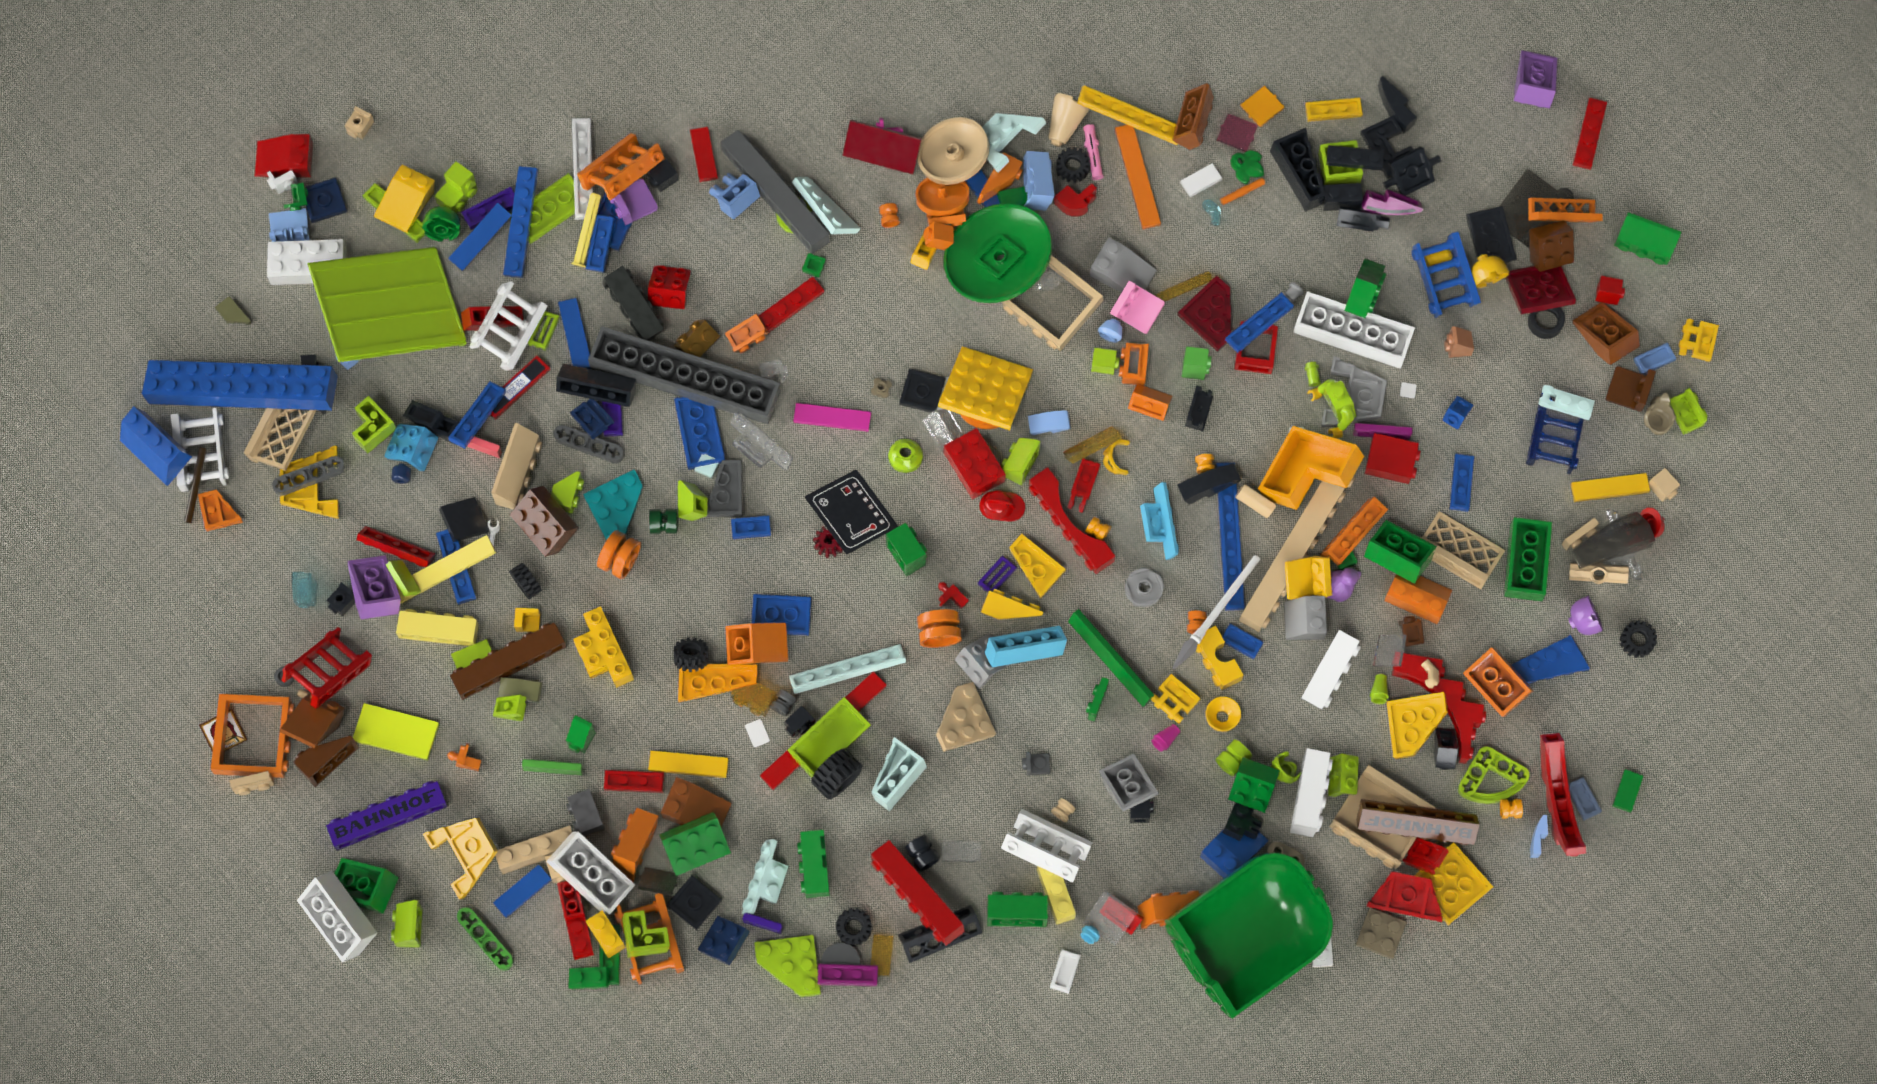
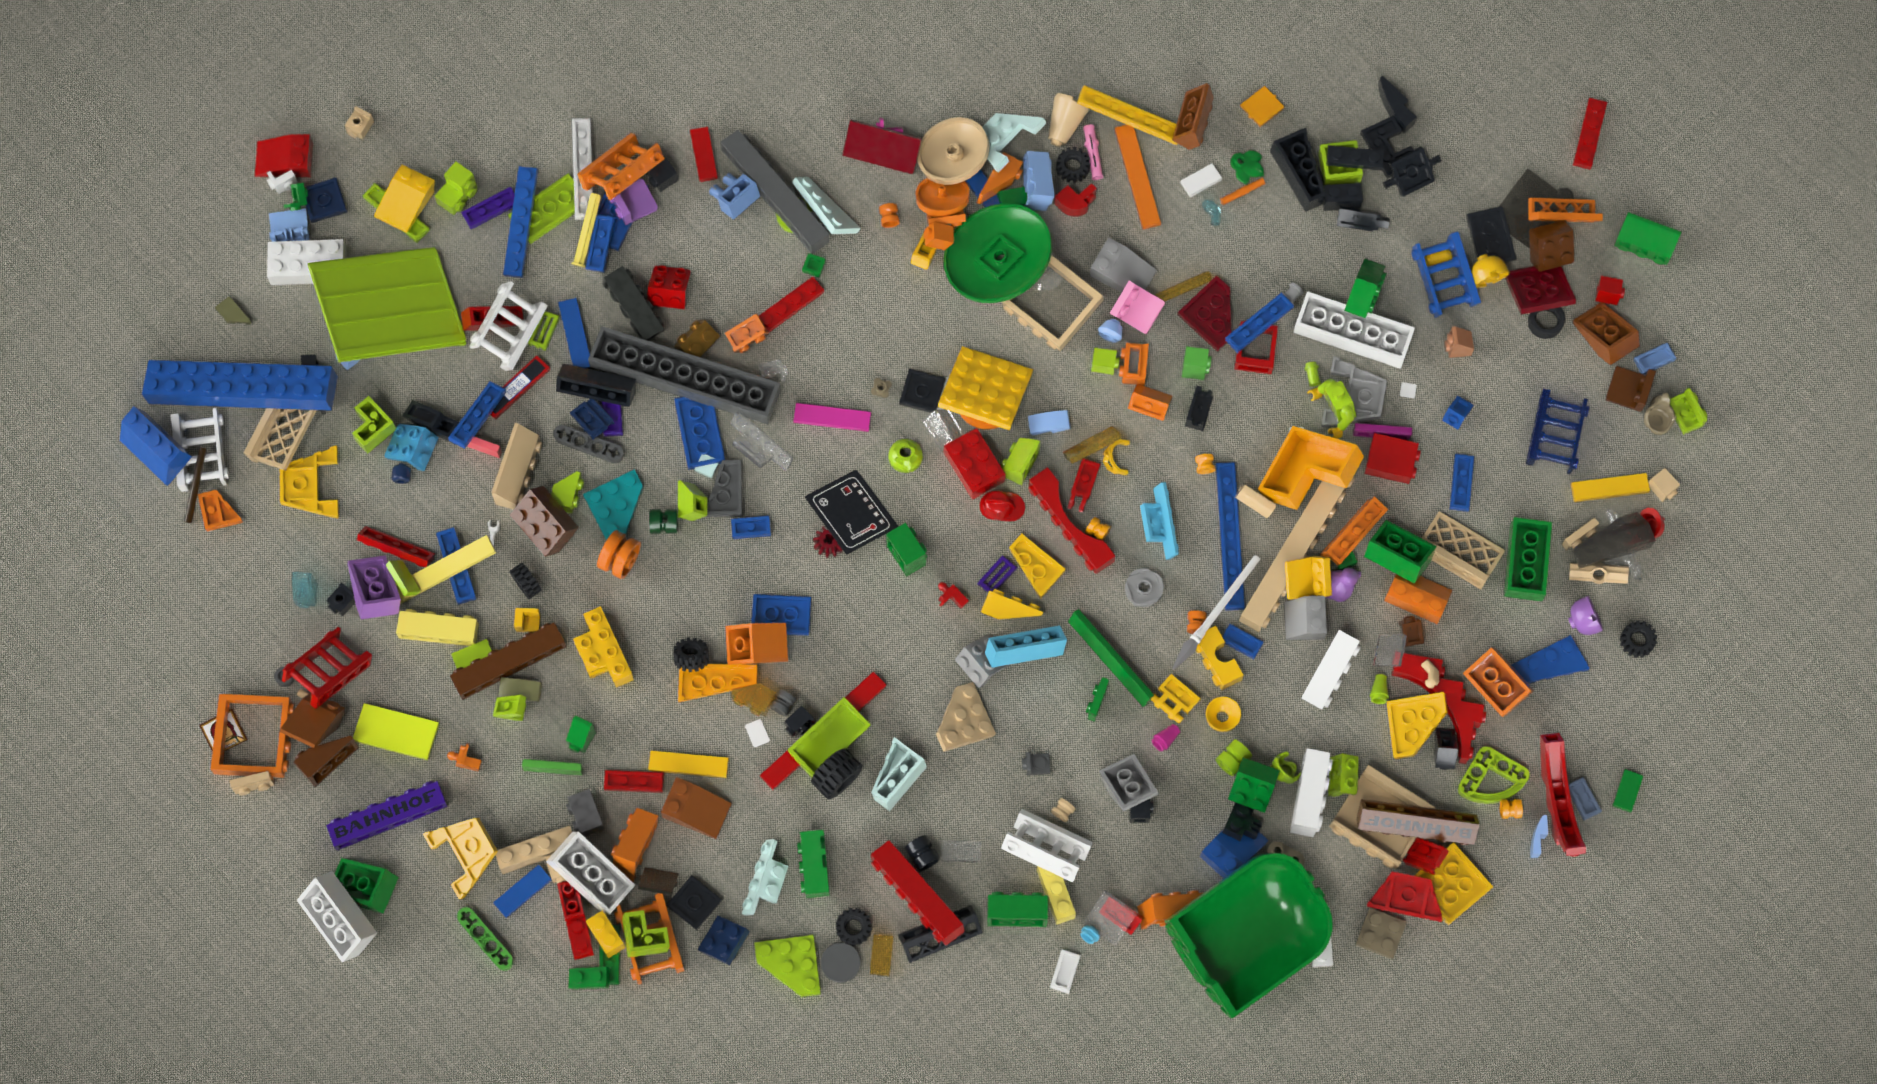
(307, 473): dark grey beam -> none
(407, 924): lime slope -> none
(441, 224): green cylinder -> none
(464, 519): black tile -> none
(479, 236): blue tile -> none
(694, 843): green brick -> none
(762, 923): dark purple tile -> none
(847, 669): light aqua tile -> none
(847, 975): magenta tile -> none
(939, 628): orange wheel -> none
(1209, 483): black slope -> none
(1237, 133): clear pink piece -> none
(1333, 109): yellow tile -> none
(1390, 203): magenta slope -> none
(1536, 79): medium lavender slope -> none
(1566, 402): light aqua plate -> none
(1704, 342): yellow plate -> none

